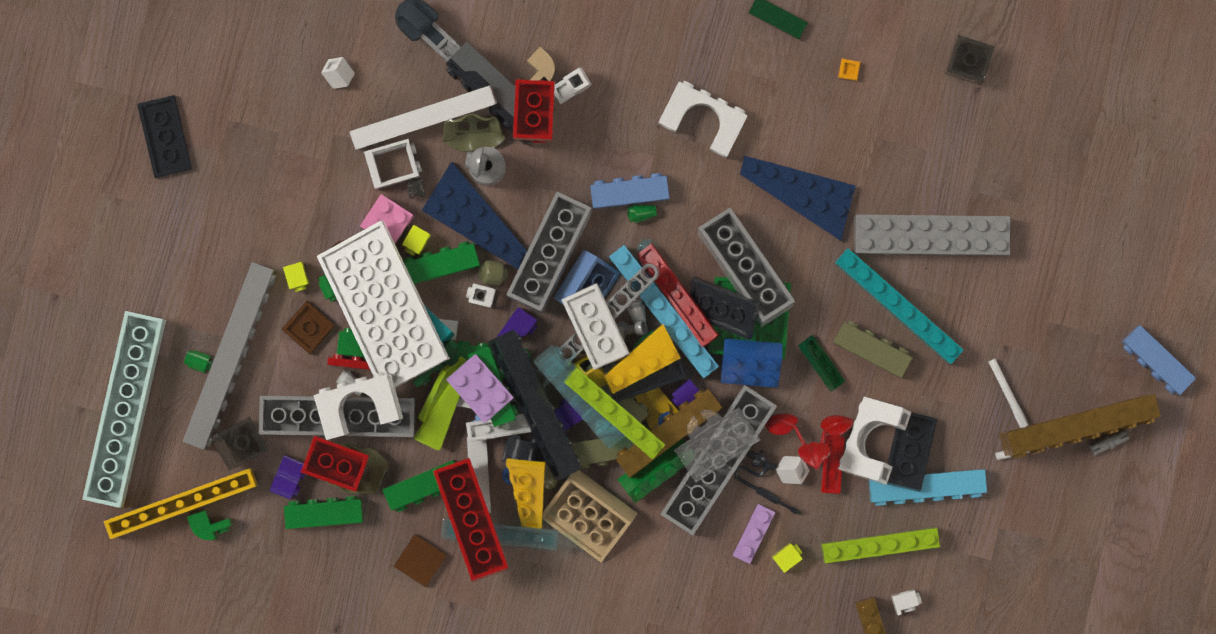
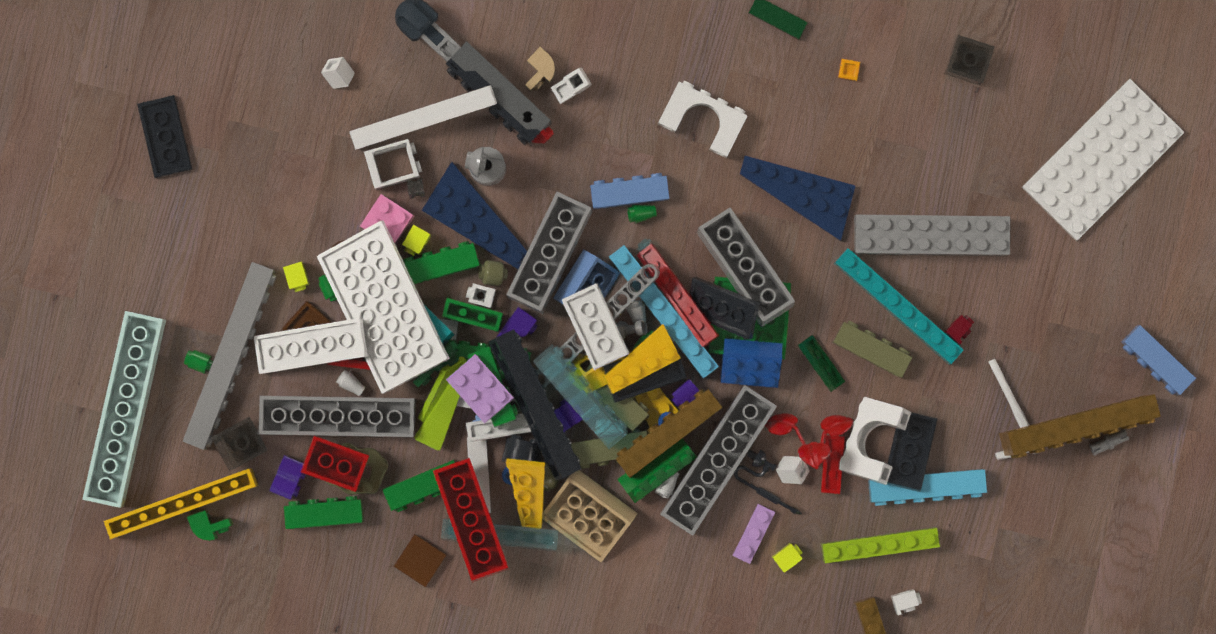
(310, 346): none -> white plate
(331, 402): white arch -> none
(472, 315): none -> green brick
(473, 137): olive piece -> none
(533, 110): red brick -> none
(614, 413): lime brick -> none
(667, 487): none -> white cone
(715, 442): clear plate -> none
(959, 328): none -> dark red brick
(1103, 159): none -> white plate

